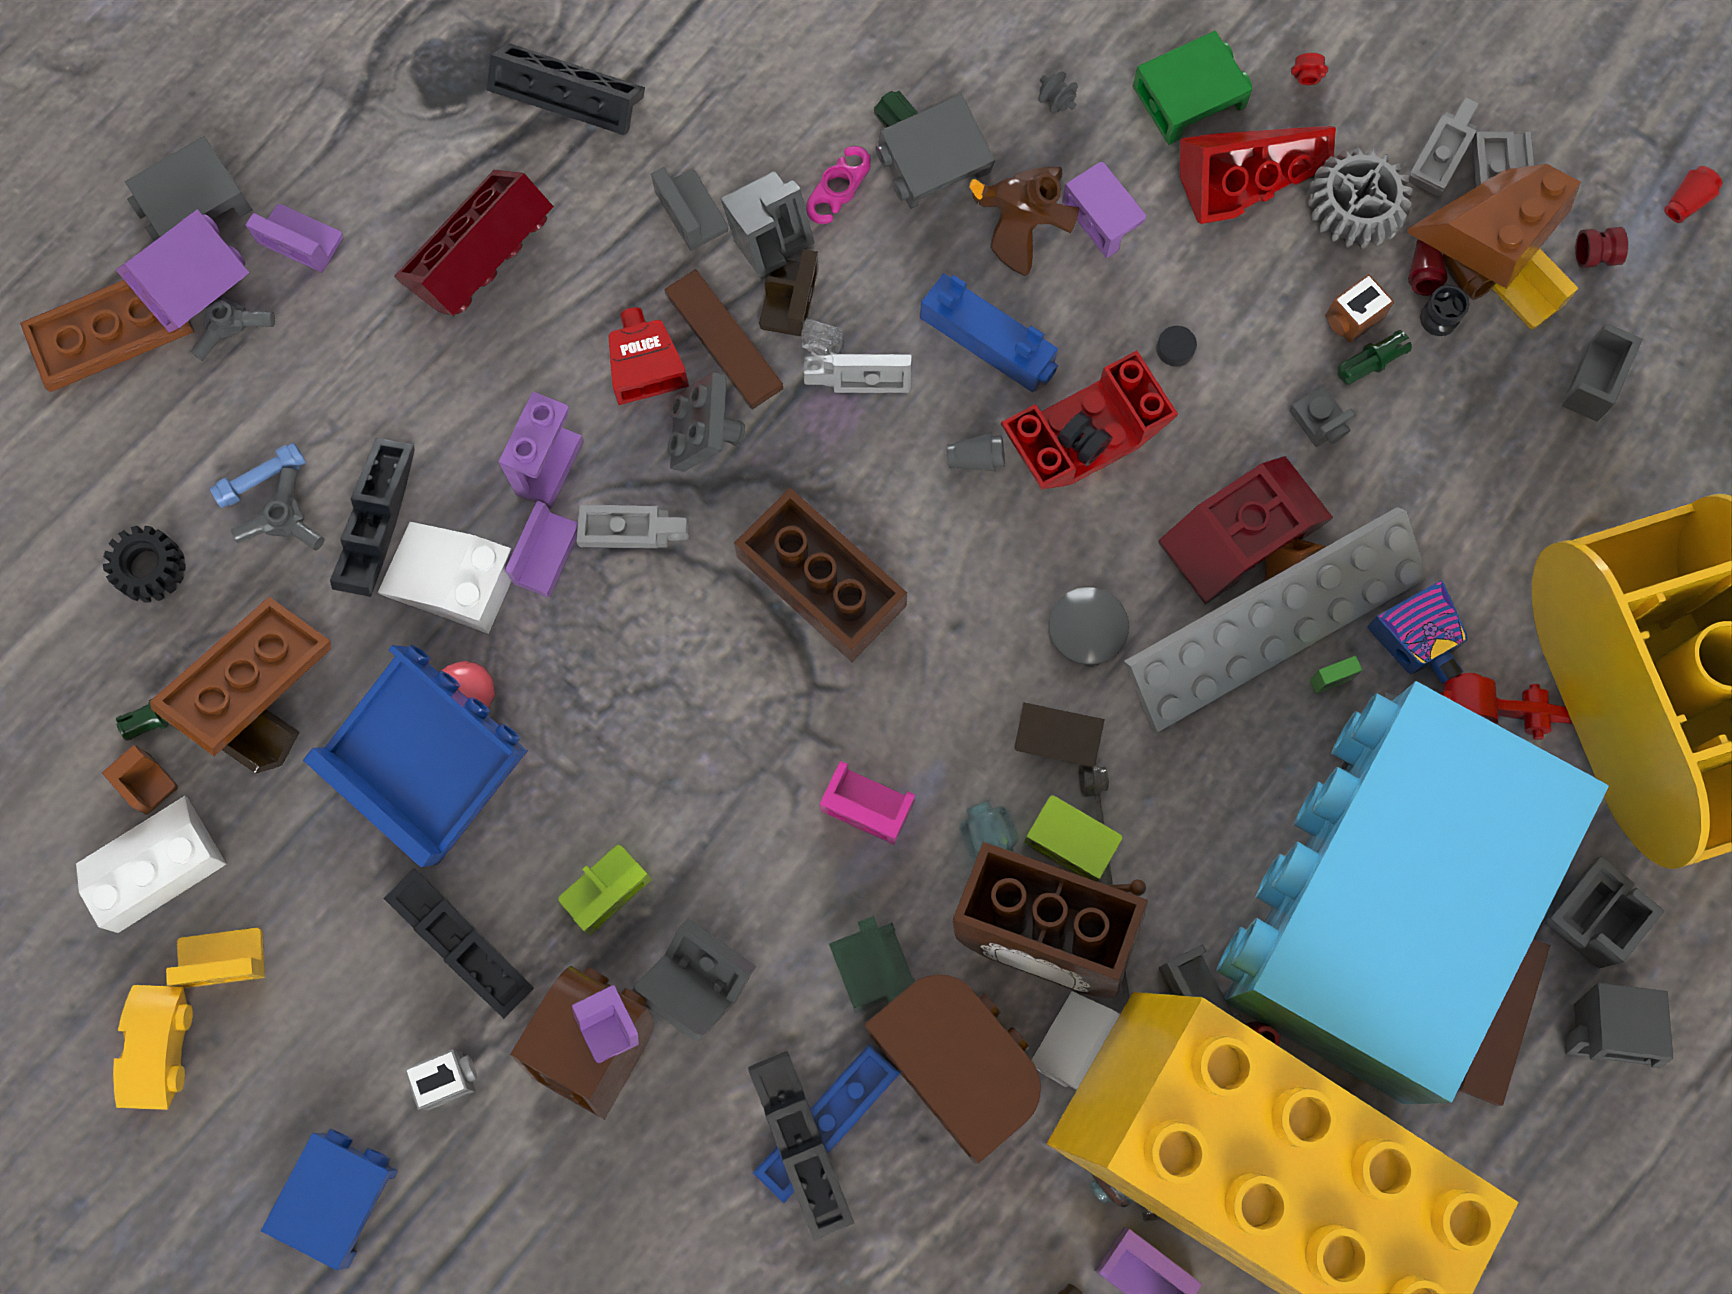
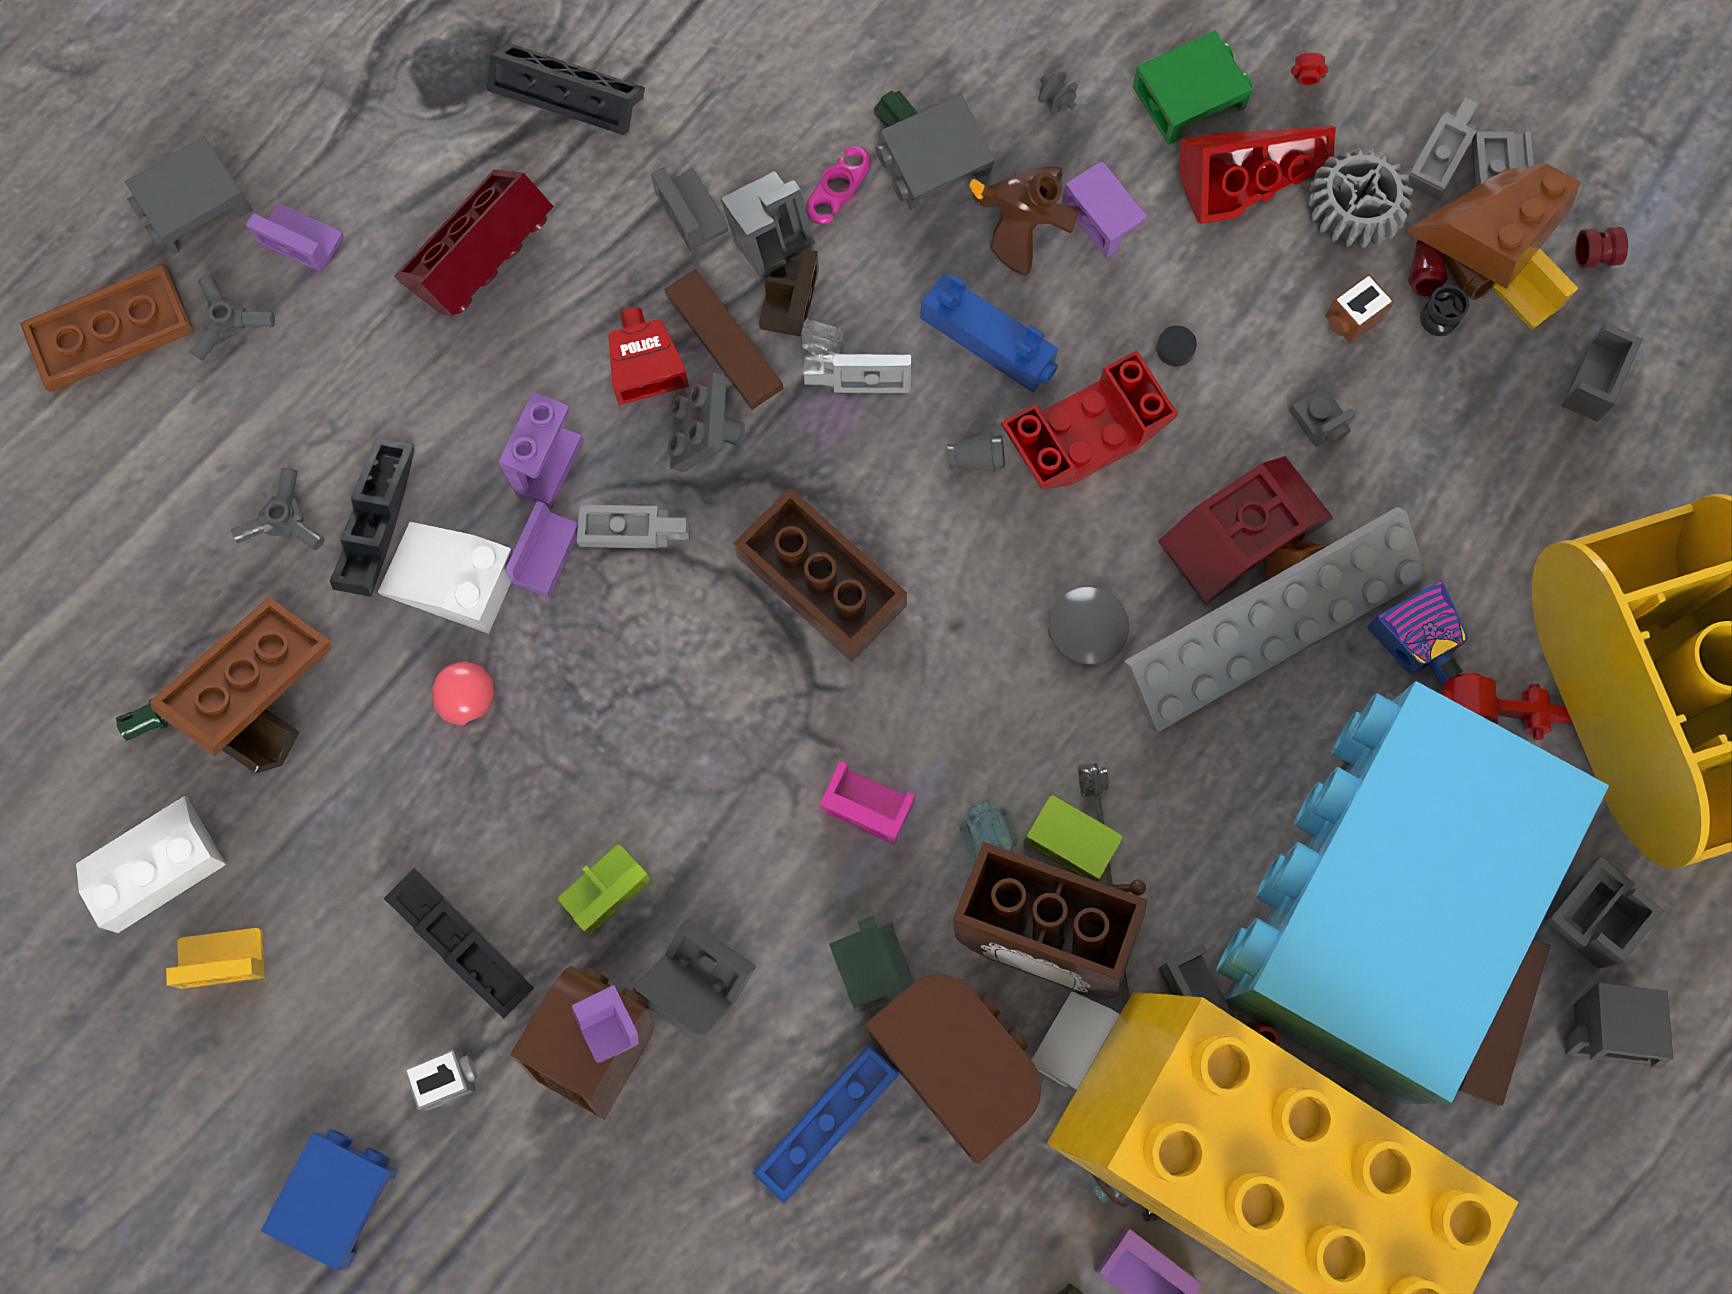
(129, 548): black tyre -> none
(140, 780): dark orange panel -> none
(151, 1057): yellow brick -> none
(184, 270): medium lavender panel -> none
(227, 491): medium blue bar -> none
(418, 756): blue panel -> none
(800, 1145): black slope -> none
(1059, 734): dark brown panel -> none
(1084, 438): black wheel -> none
(1336, 674): bright green tile -> none
(1374, 357): dark green axle -> none
(1694, 192): red cone -> none

